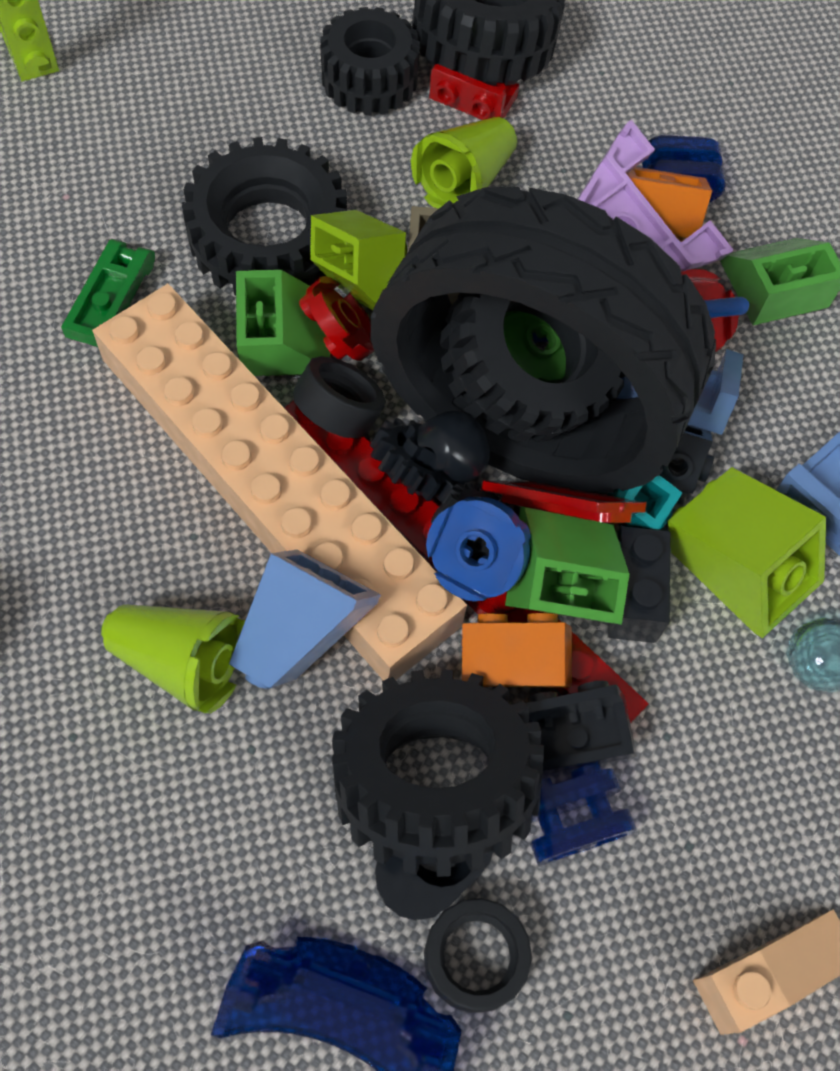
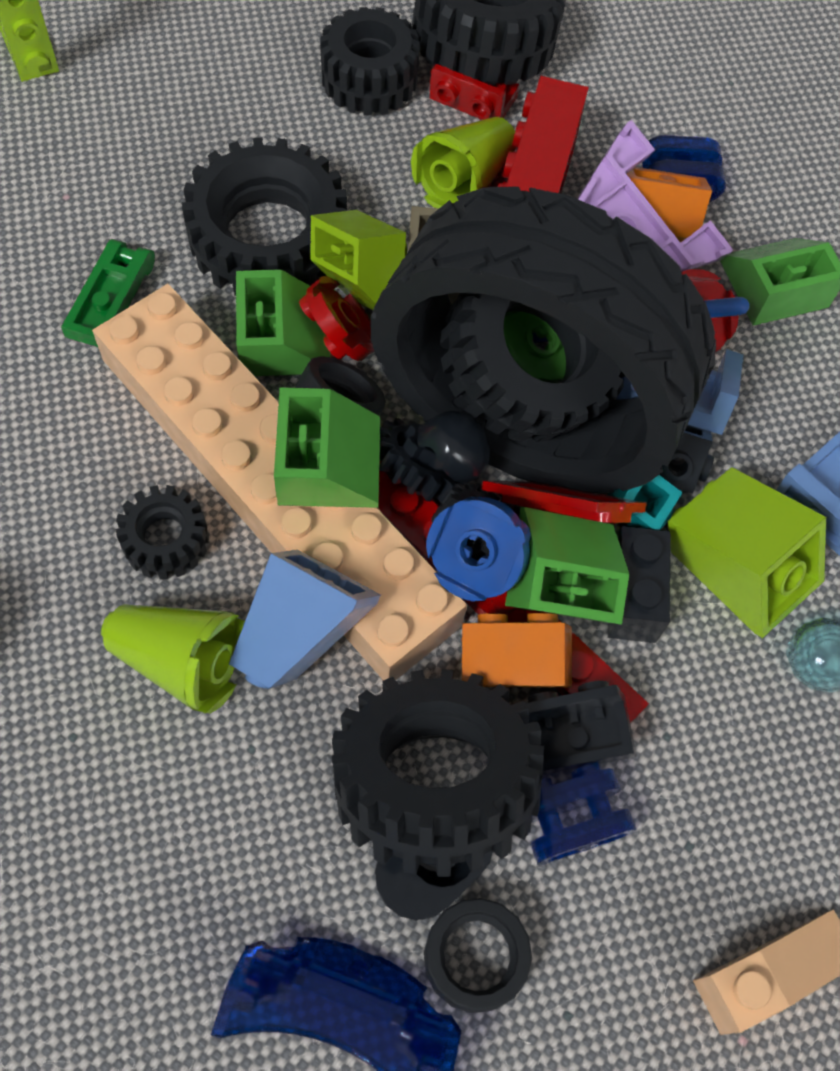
(155, 508): none -> black tyre
(325, 450): none -> bright green slope
(546, 137): none -> red brick

